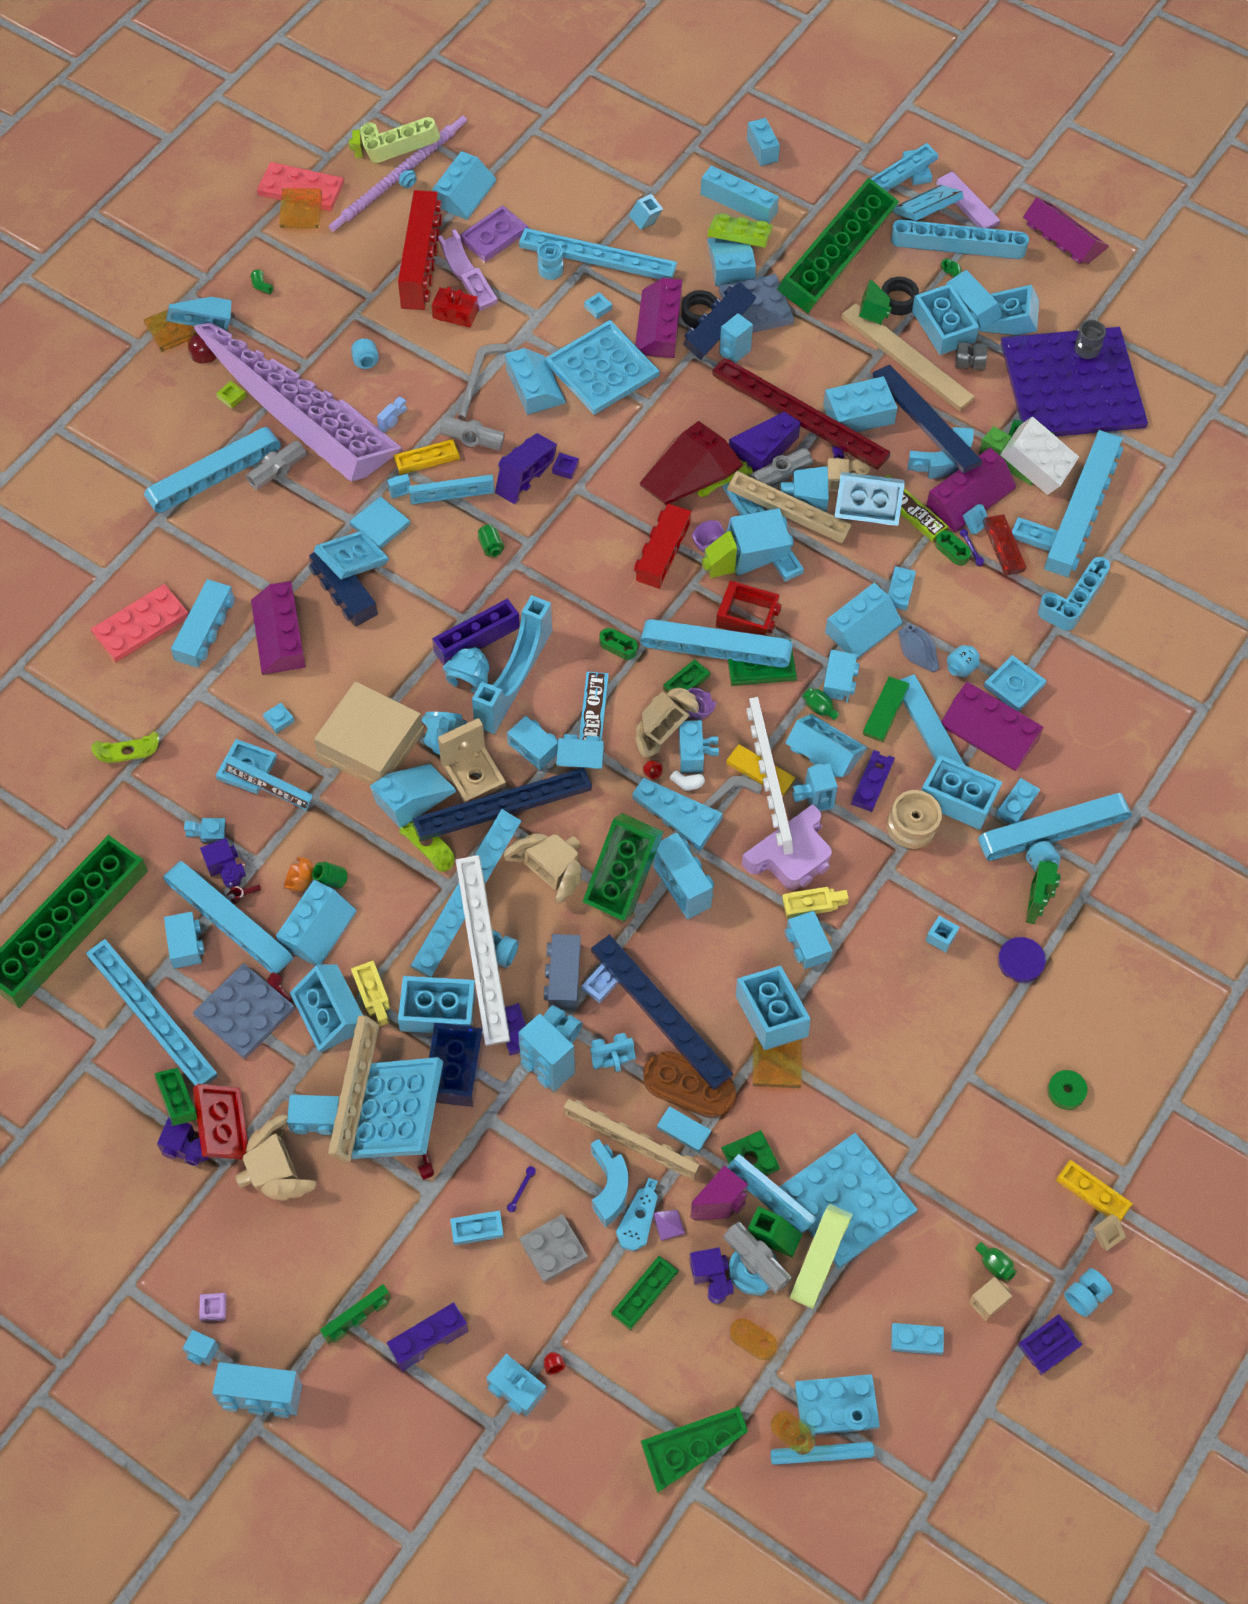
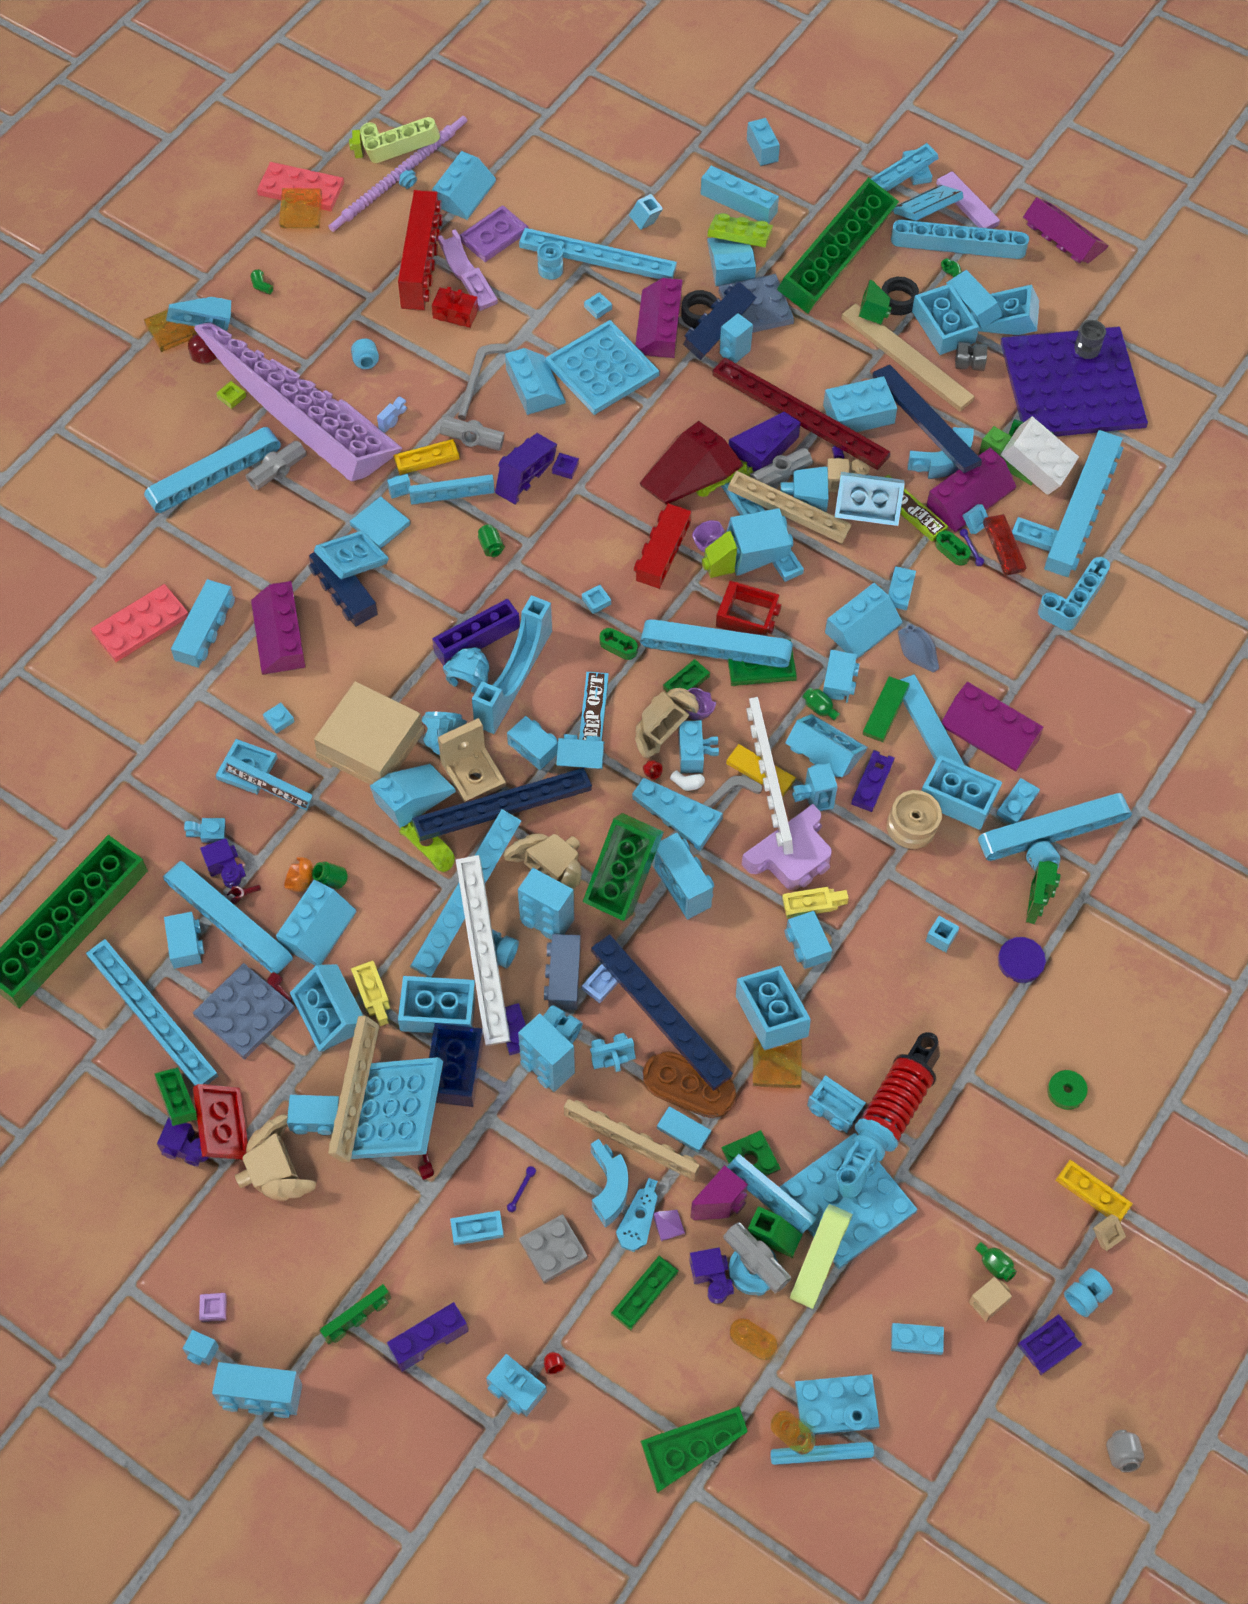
(112, 752): lime piece -> none
(545, 904): none -> medium azure brick
(596, 599): none -> medium azure plate
(835, 1104): none -> medium azure hinge
(889, 1112): none -> piece
(963, 661): medium azure head -> none
(1015, 683): medium azure plate -> none
(1125, 1451): none -> light grey head

